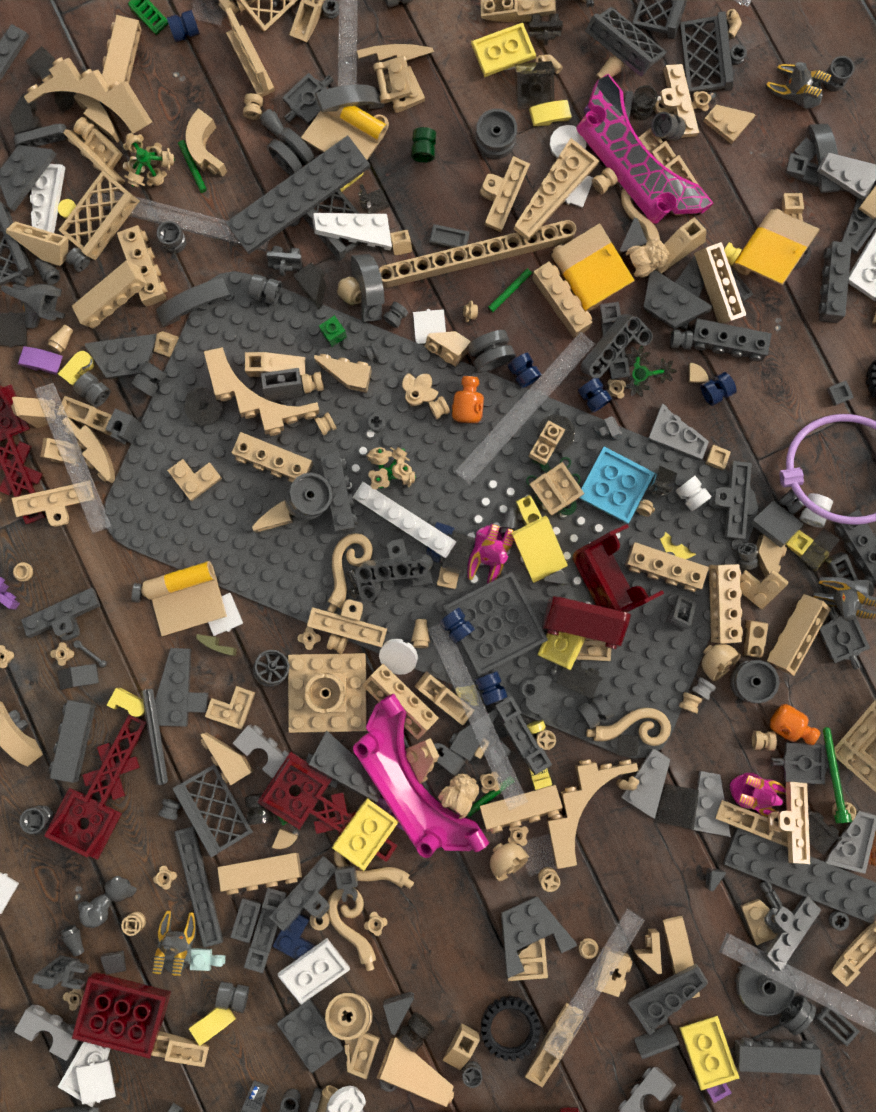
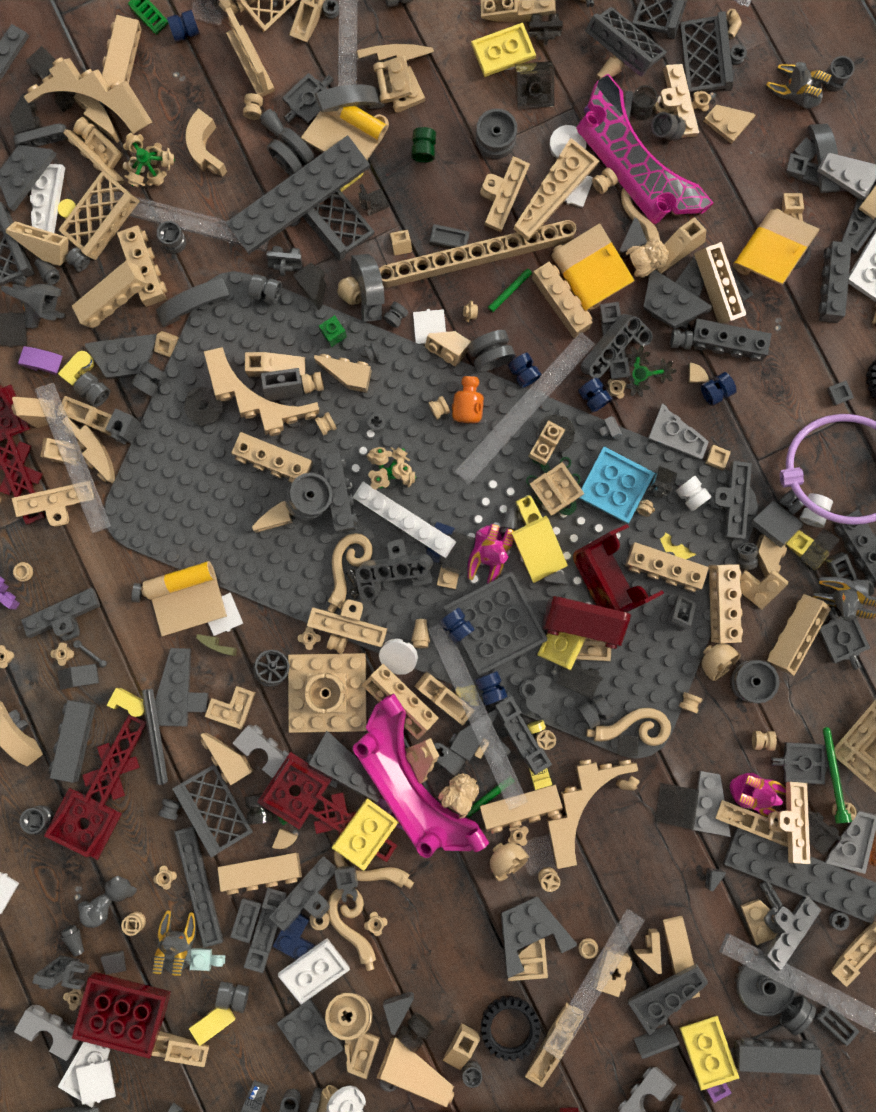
(60, 339): tan cone -> none
(192, 166): green bar -> none
(194, 483): tan plate -> none
(355, 227): white wing -> none
(419, 386): tan plate -> none
(489, 787): tan plate -> none
(550, 112): light yellow slope -> none
(557, 66): tan arm -> none
(651, 782): light grey wing -> none
(665, 155): tan slope -> none
(703, 688): light grey wheel -> none
(731, 253): light yellow wheel -> none
(755, 638): tan leg -> none
(793, 725): orange piece -> none

